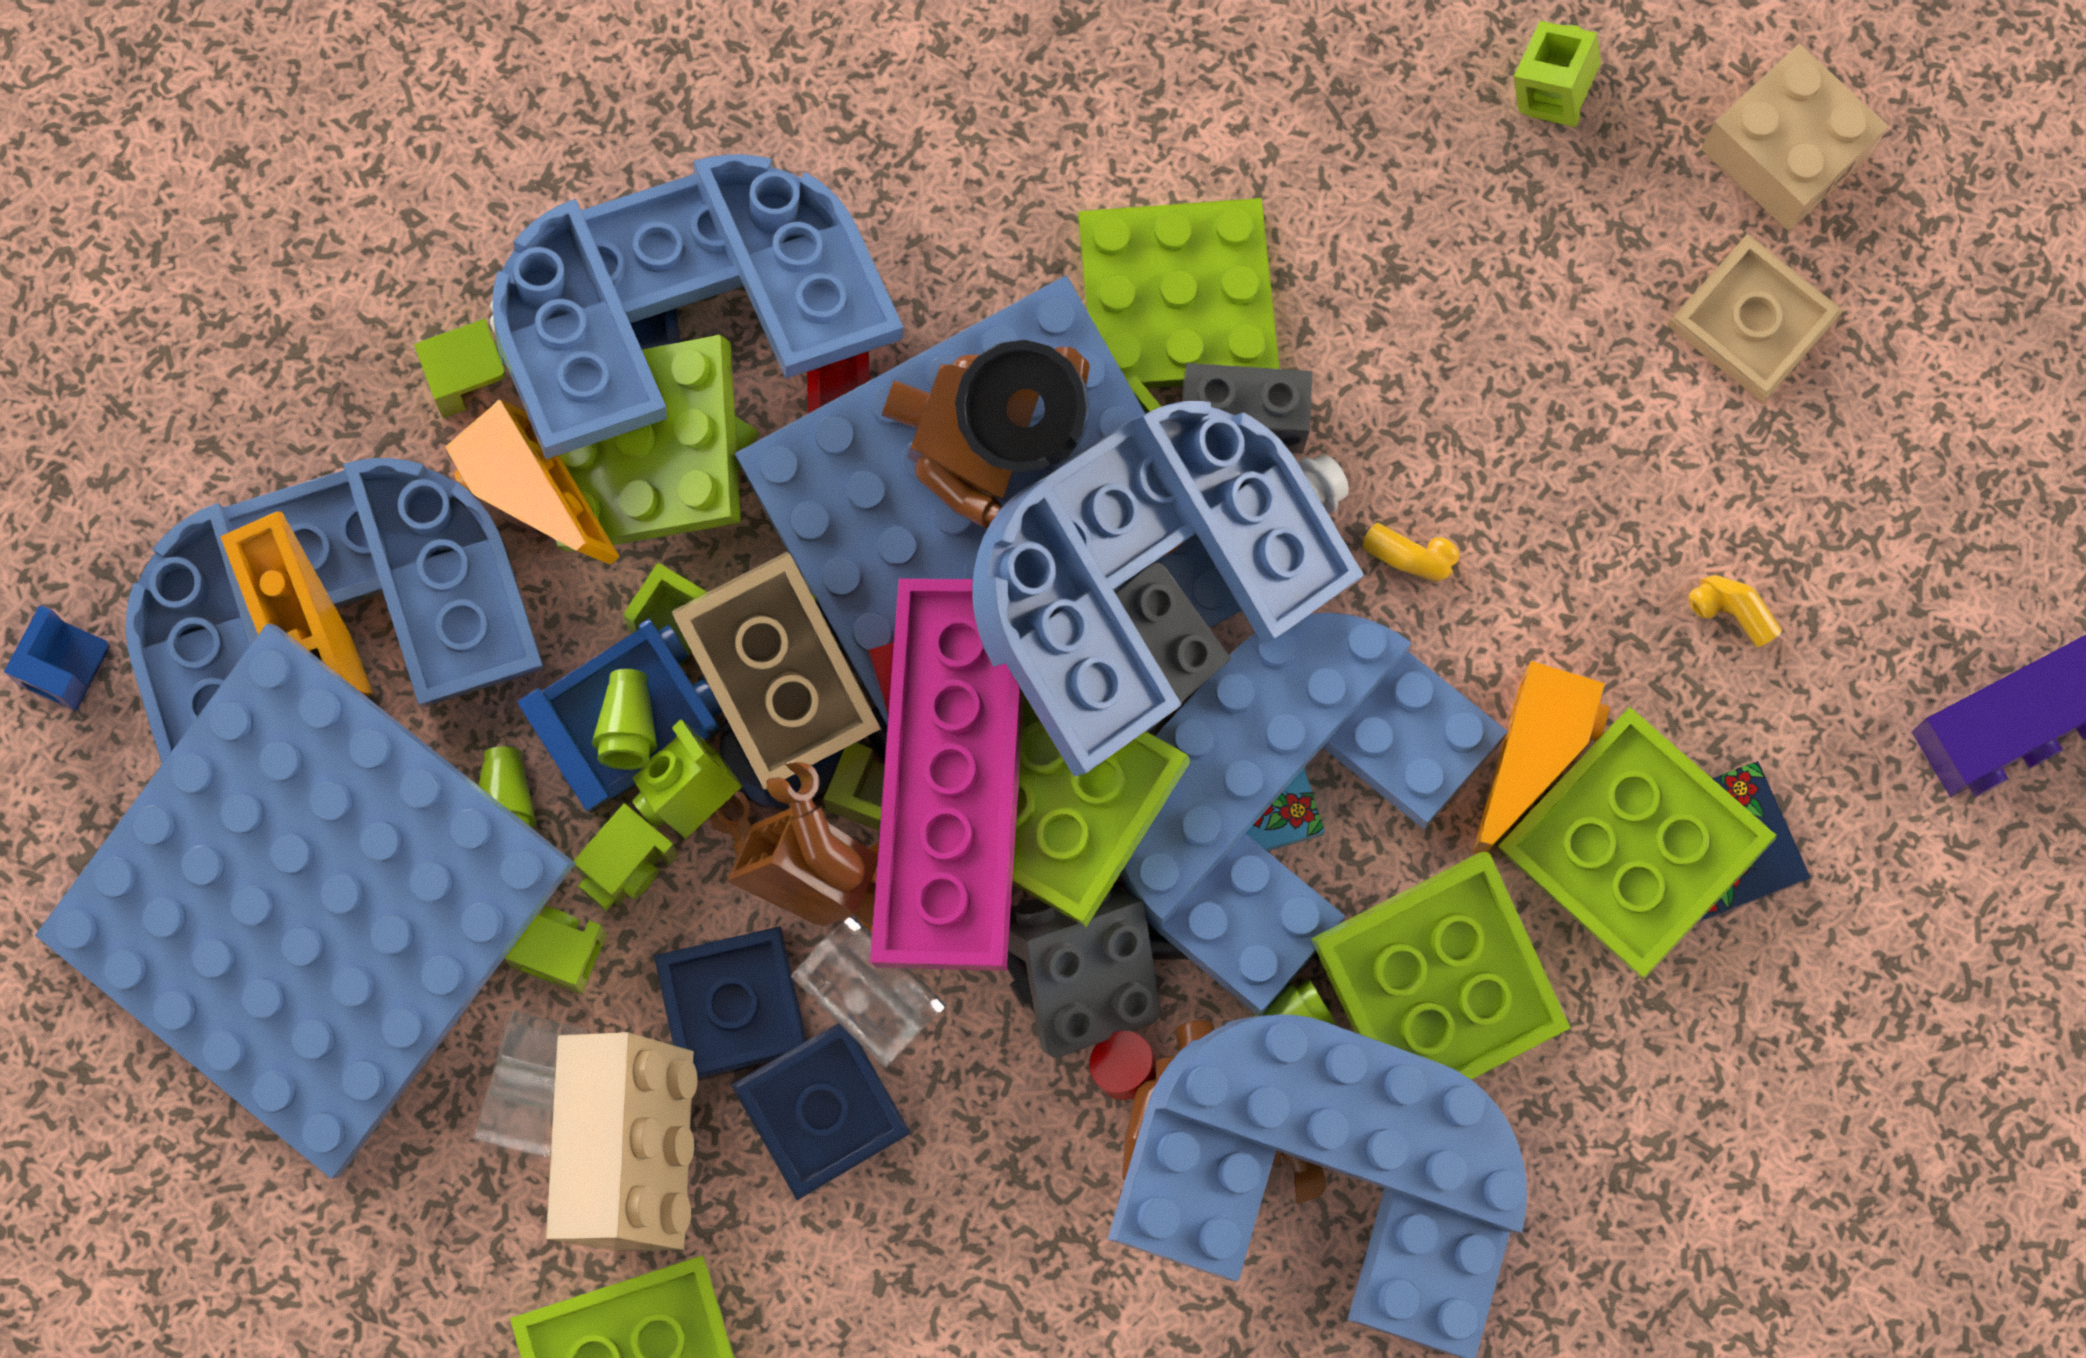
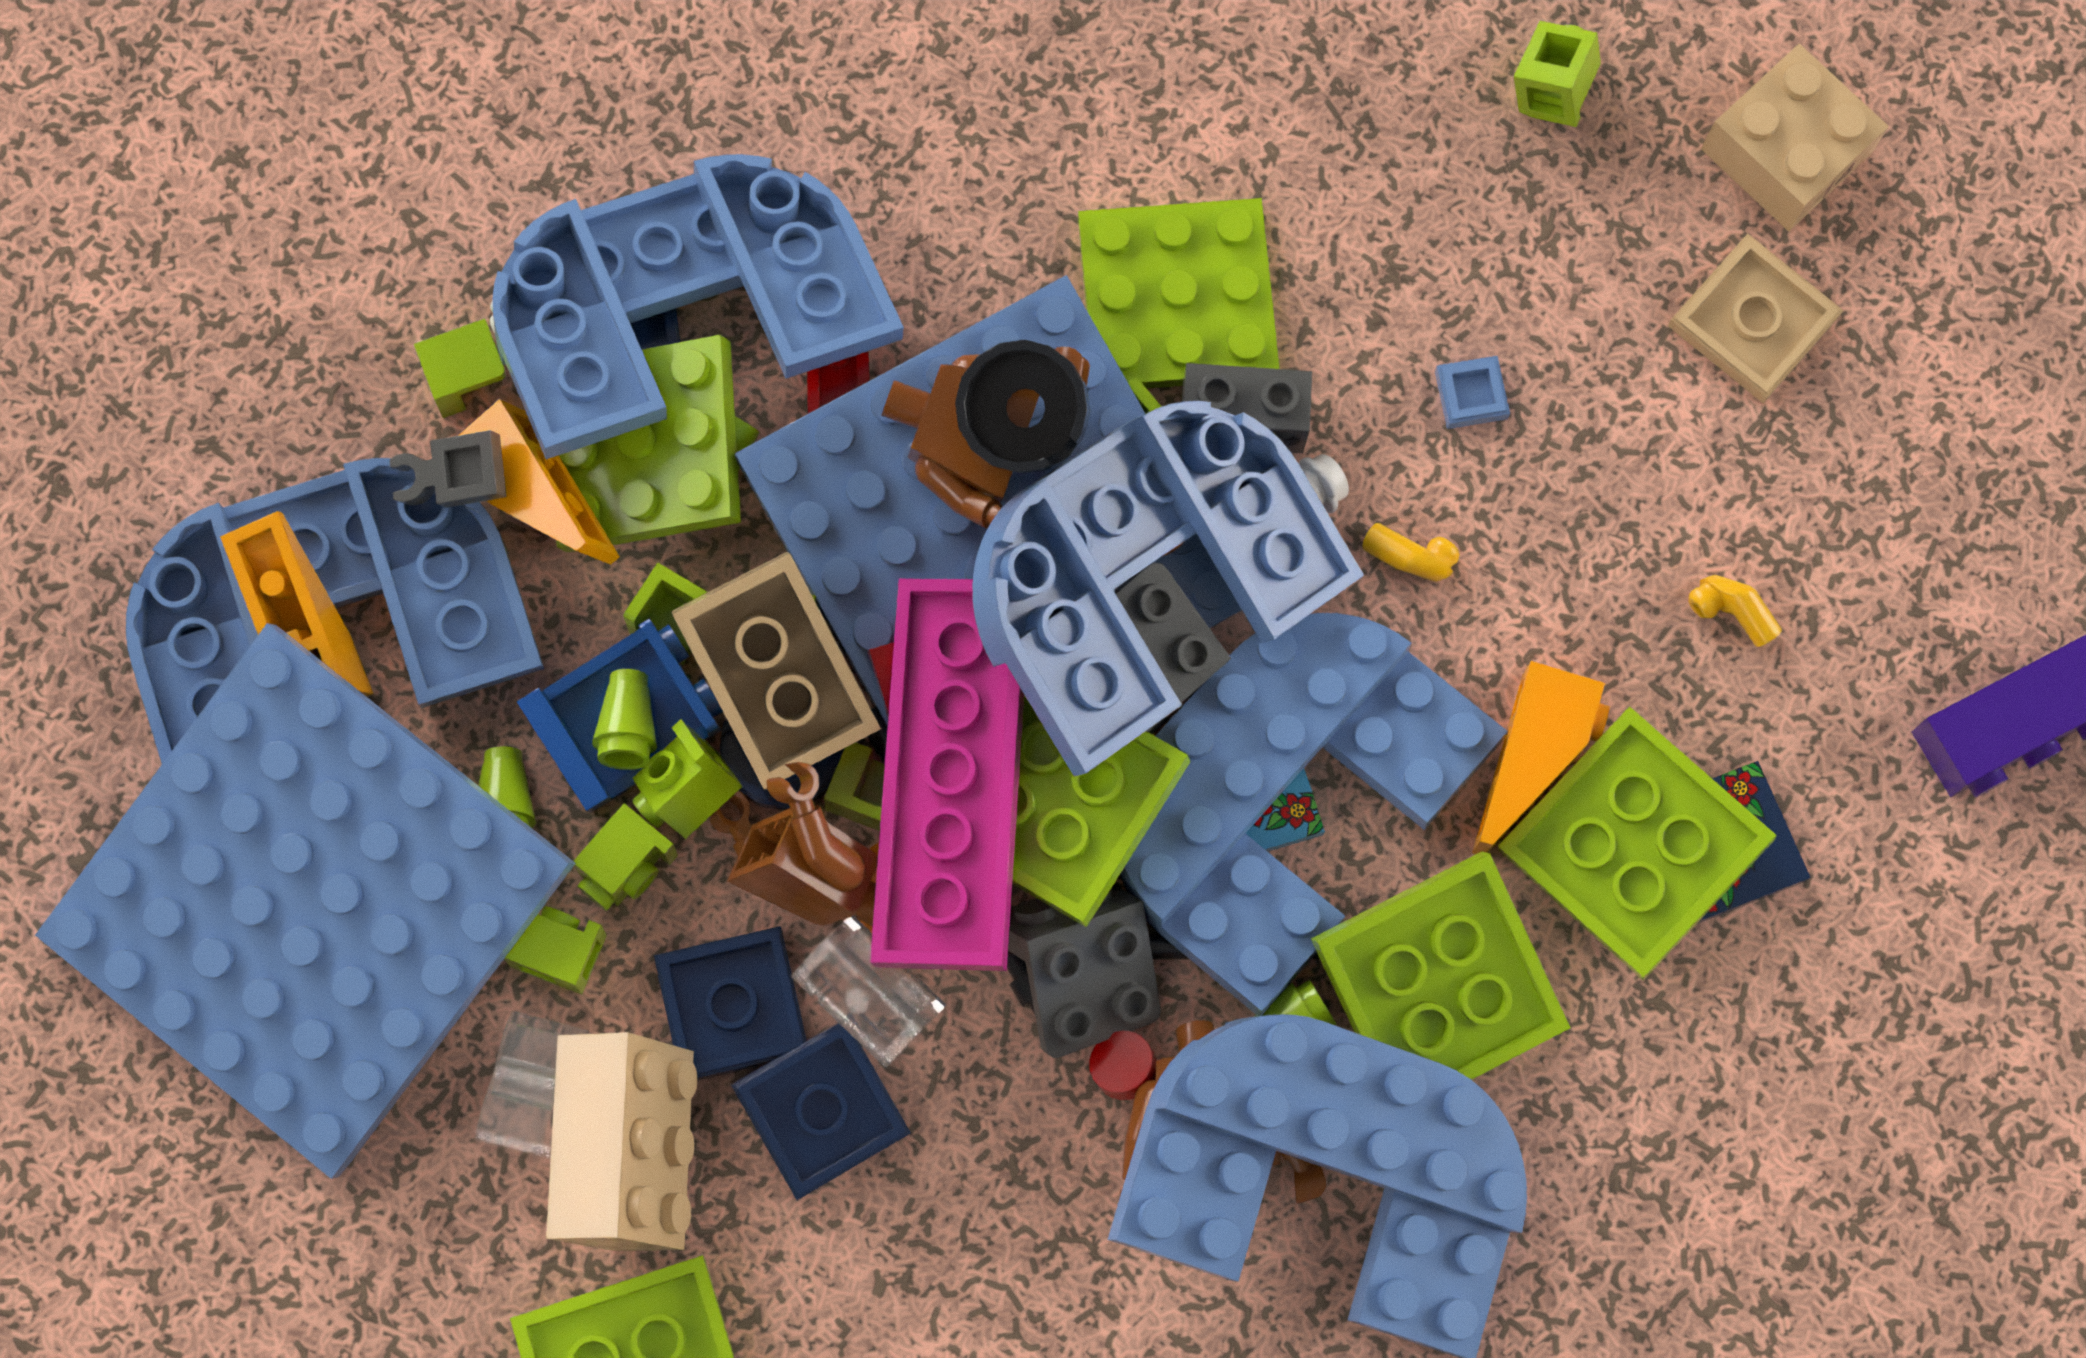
(56, 659): blue panel -> none
(460, 471): none -> dark grey plate
(1472, 392): none -> medium blue tile

